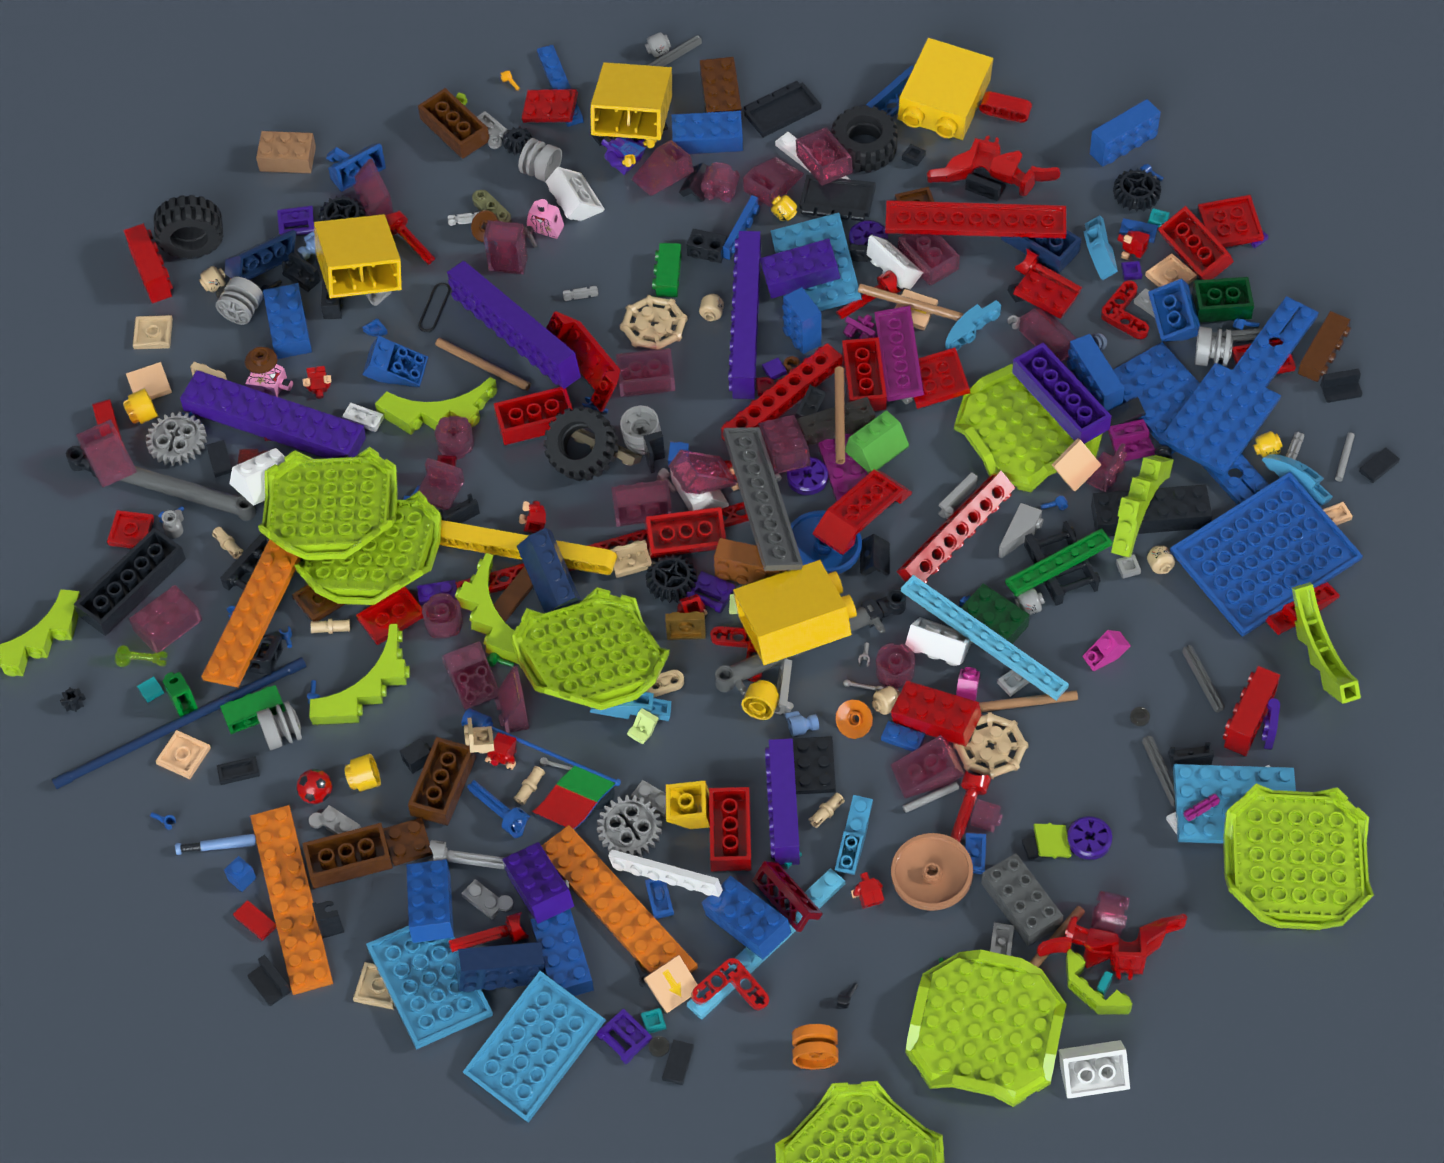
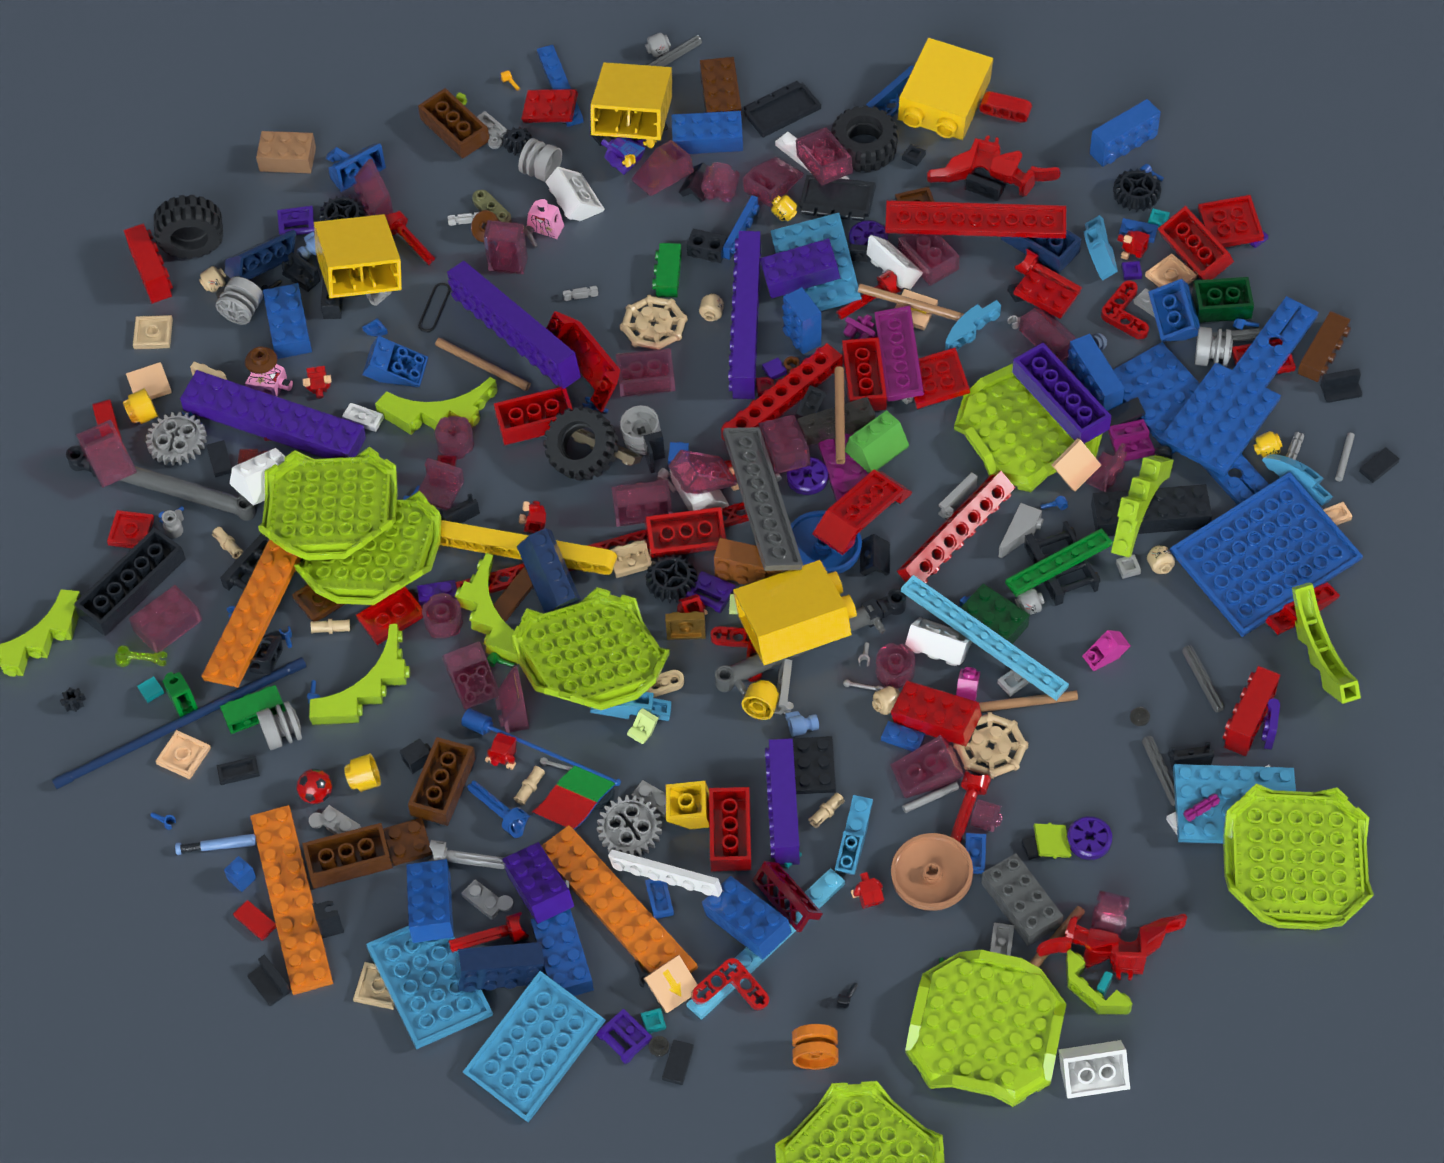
(478, 738): tan bracket -> none
(846, 719): orange dish -> none

